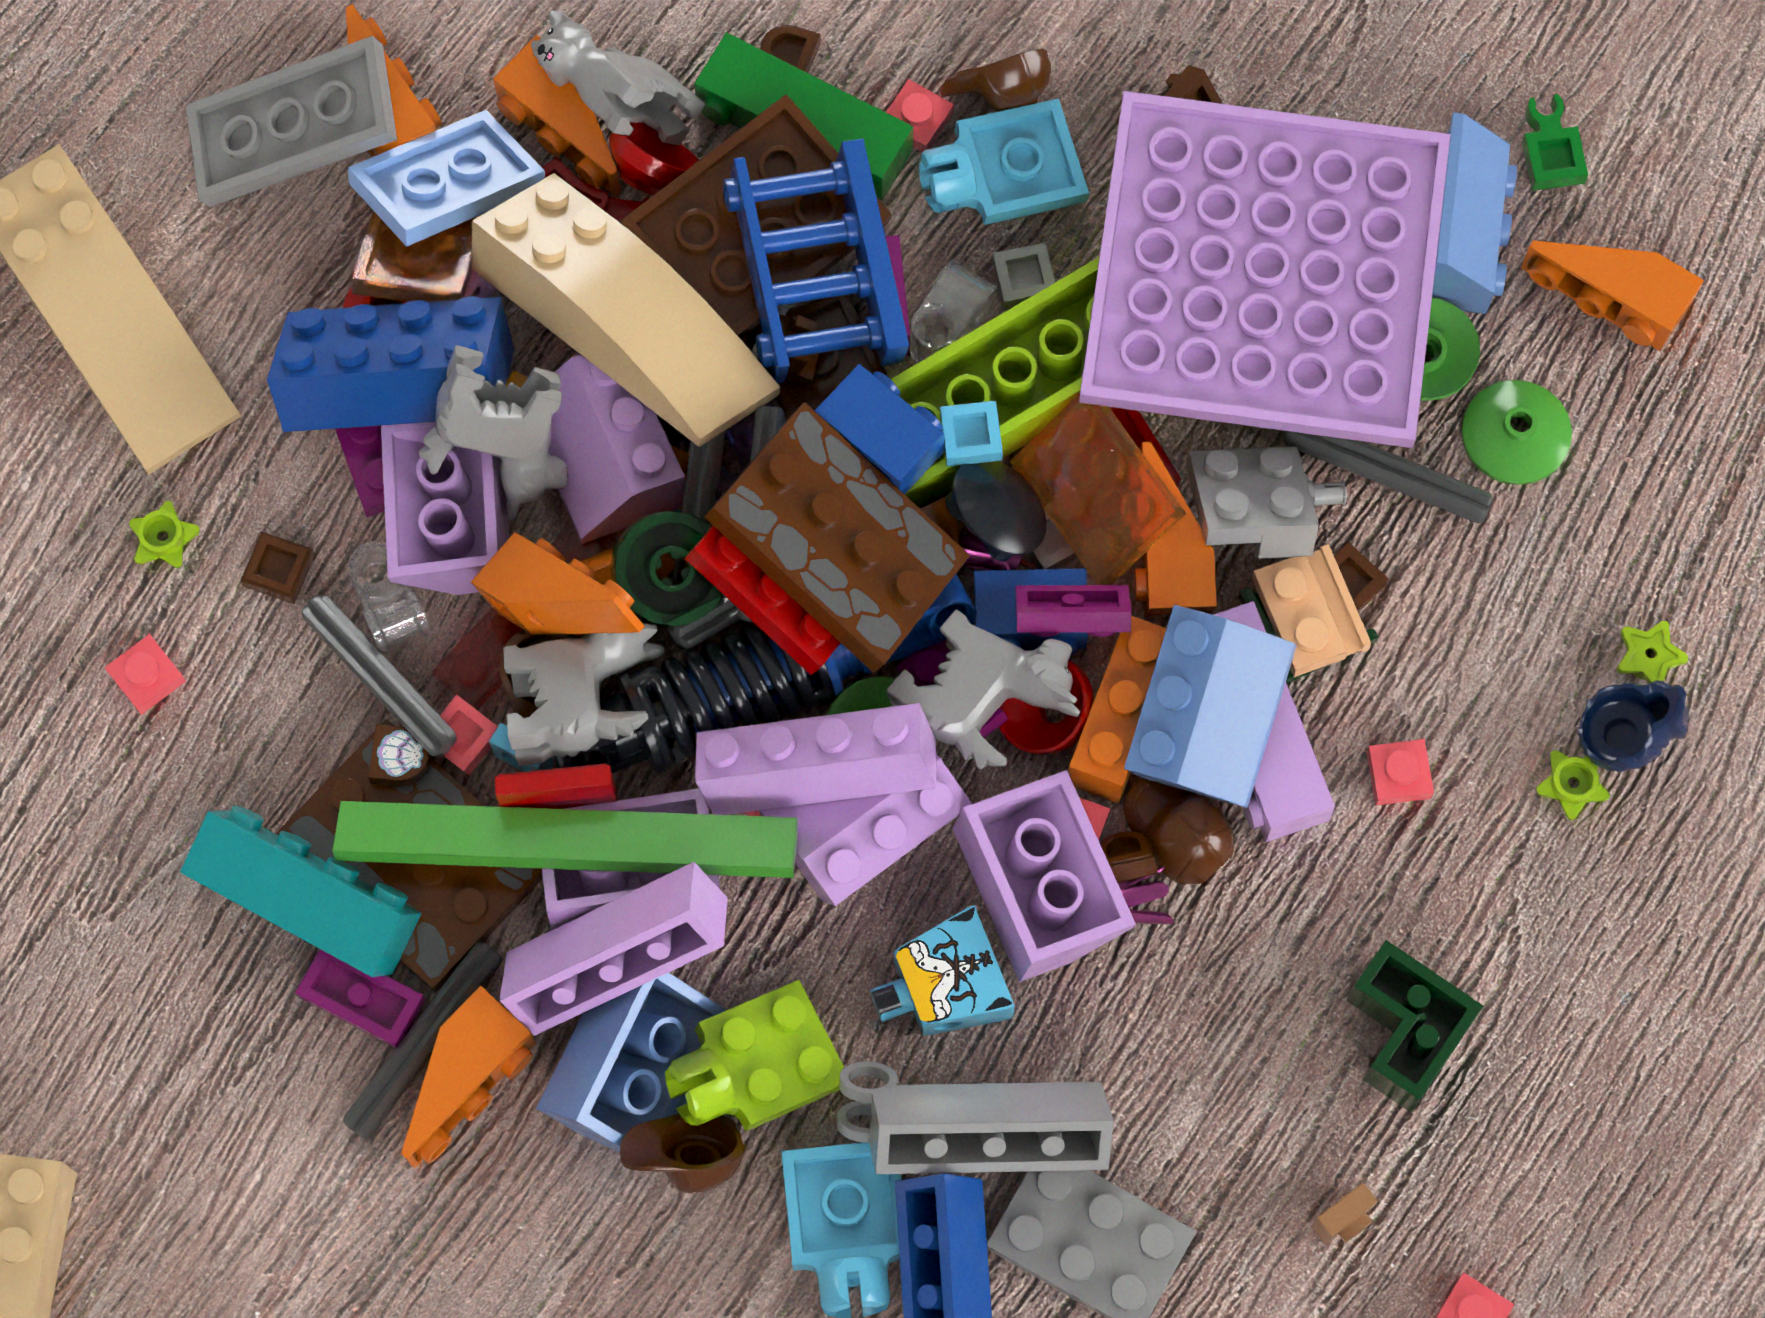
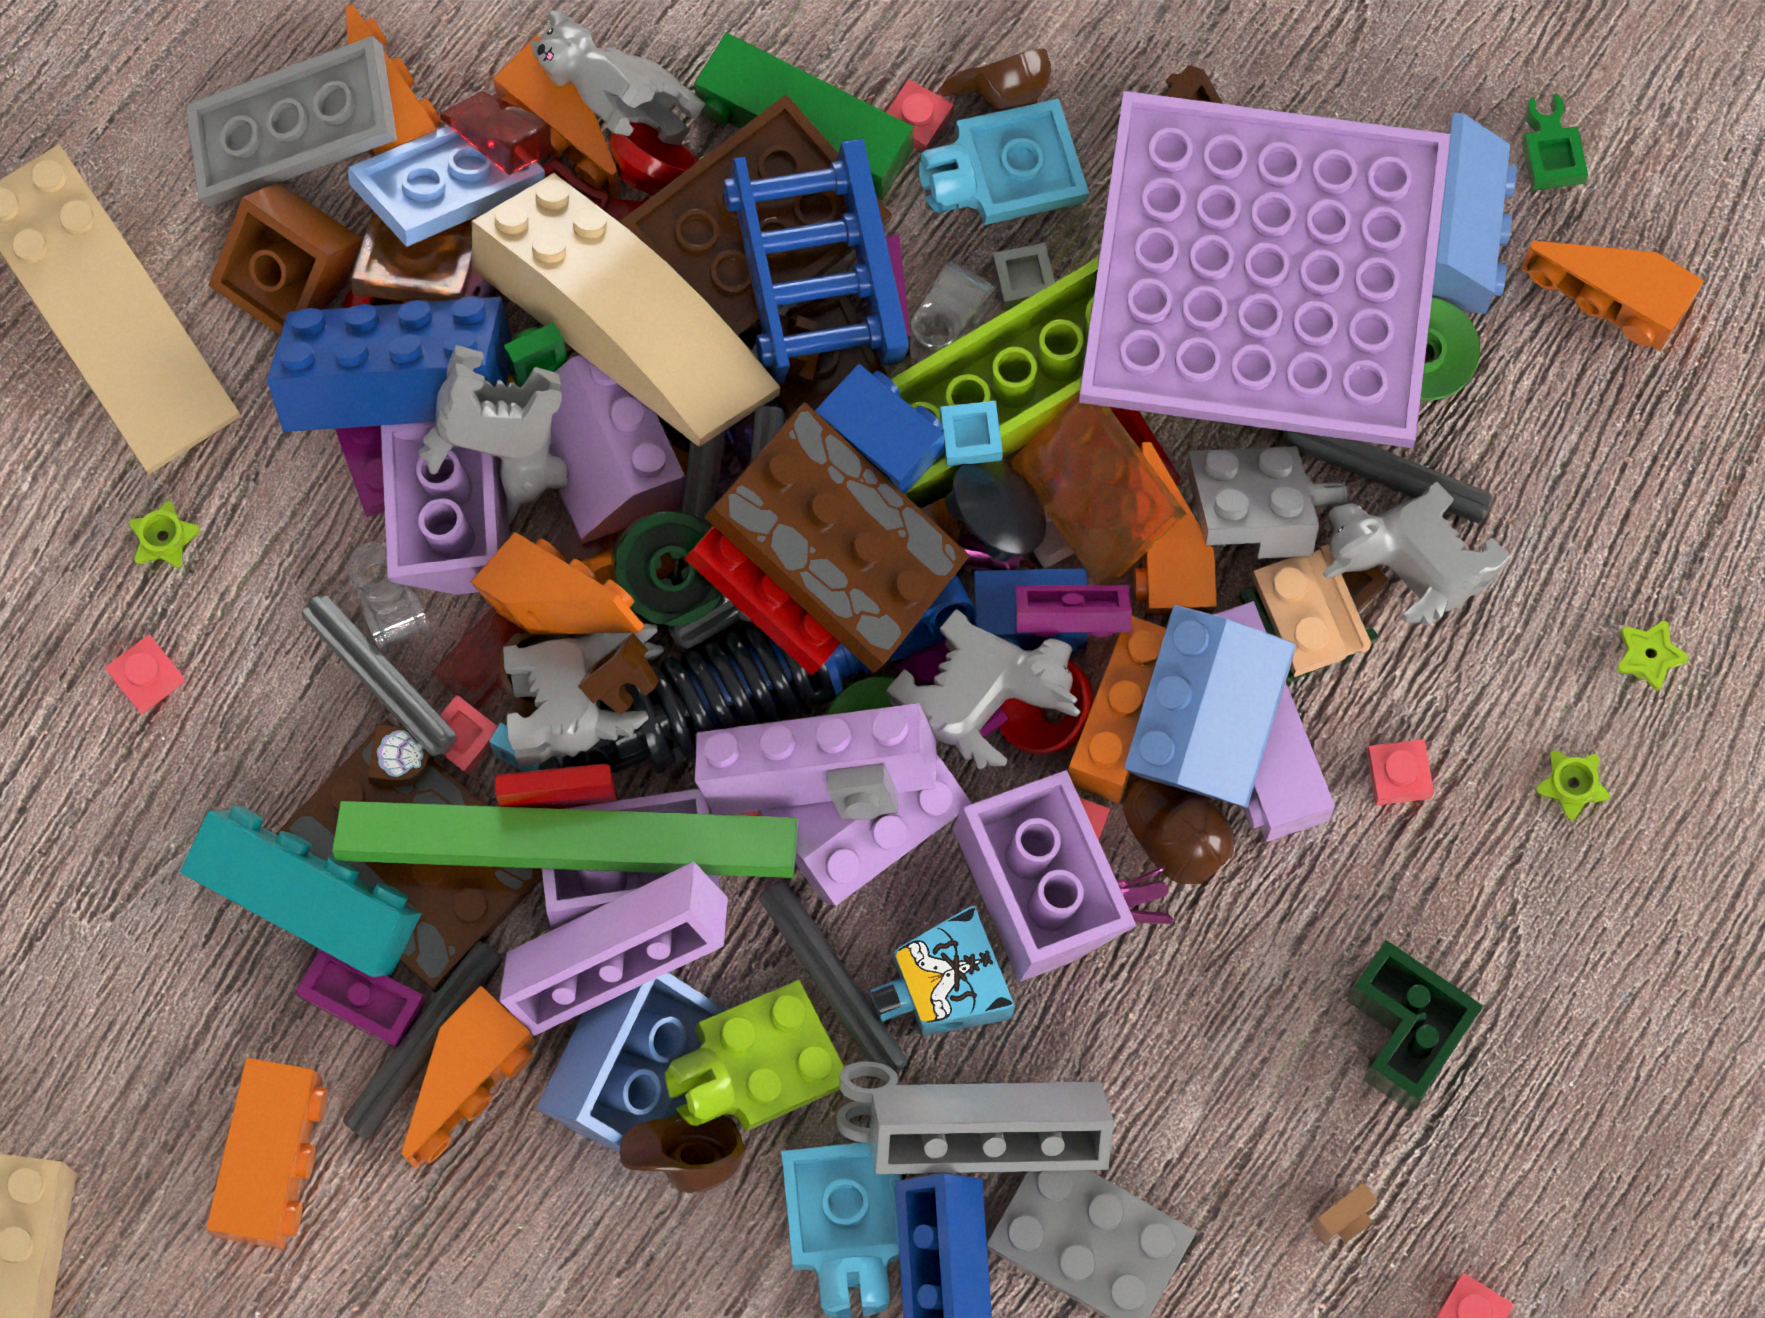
(267, 1154): none -> orange brick
(278, 567): reddish brown tile -> none
(283, 256): none -> dark orange slope
(500, 131): none -> clear red slope
(535, 348): none -> green plate
(619, 666): none -> reddish brown tile
(792, 45): reddish brown tile -> none
(831, 976): none -> dark grey axle
(862, 791): none -> light grey plate
(1129, 855): reddish brown tile -> none
(1418, 549): none -> light grey animal
(1512, 454): bright green dish -> none
(1632, 724): dark blue hair -> none

